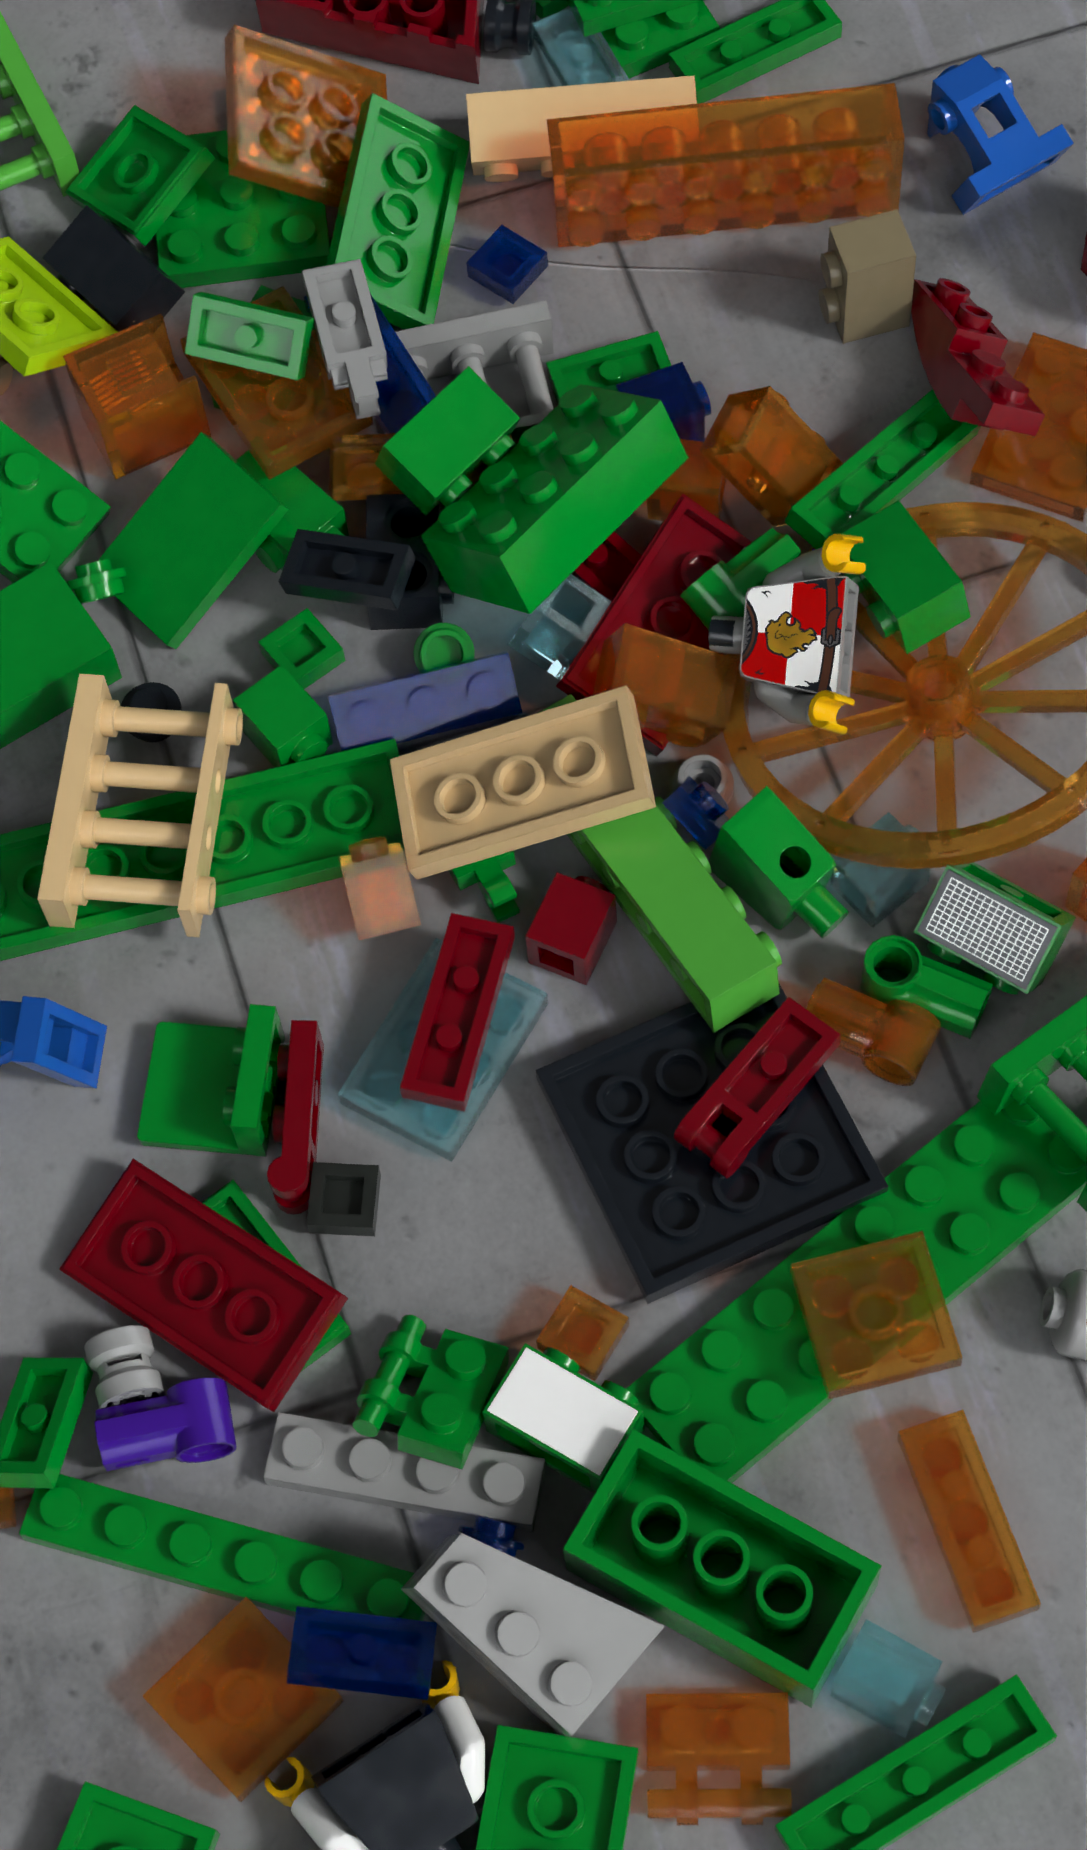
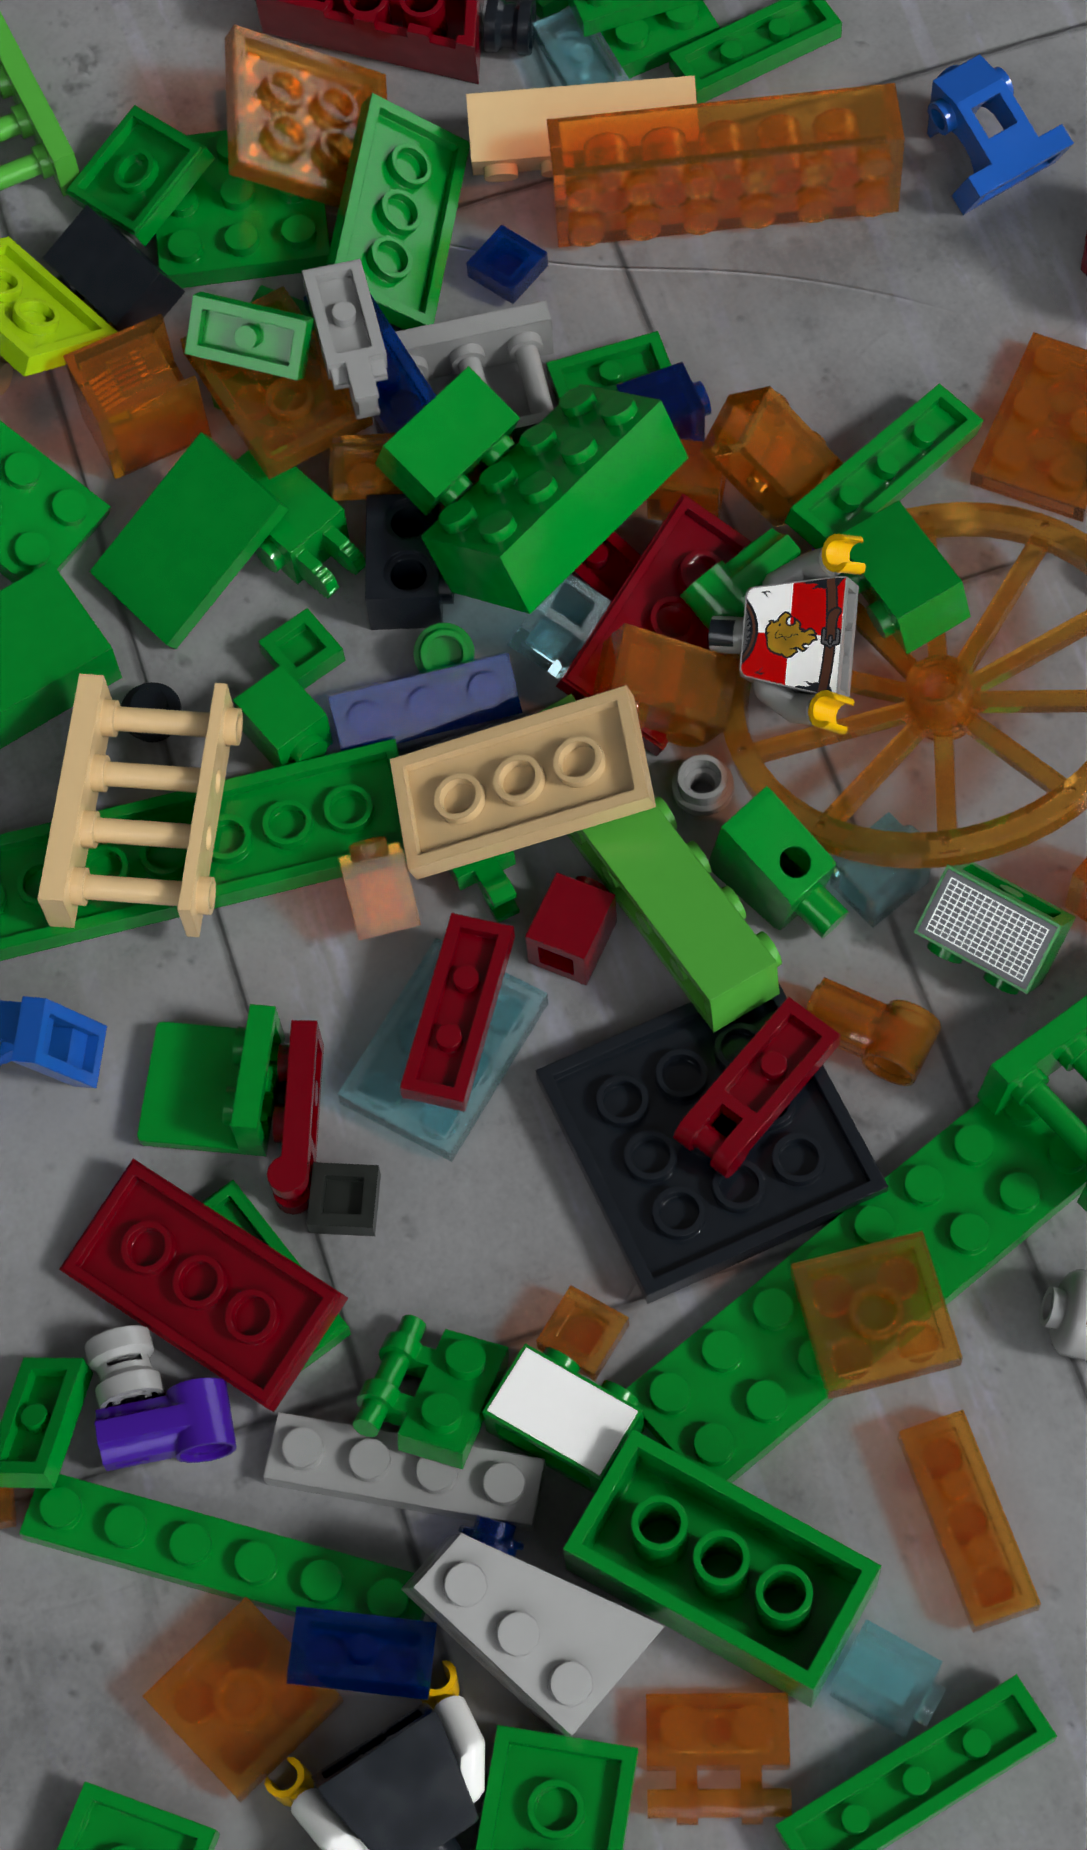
(97, 581): green plate -> none
(347, 569): black plate -> none
(698, 810): clear blue plate -> none
(868, 276): dark tan brick -> none
(944, 991): green piece -> none
(964, 360): dark red slope -> none

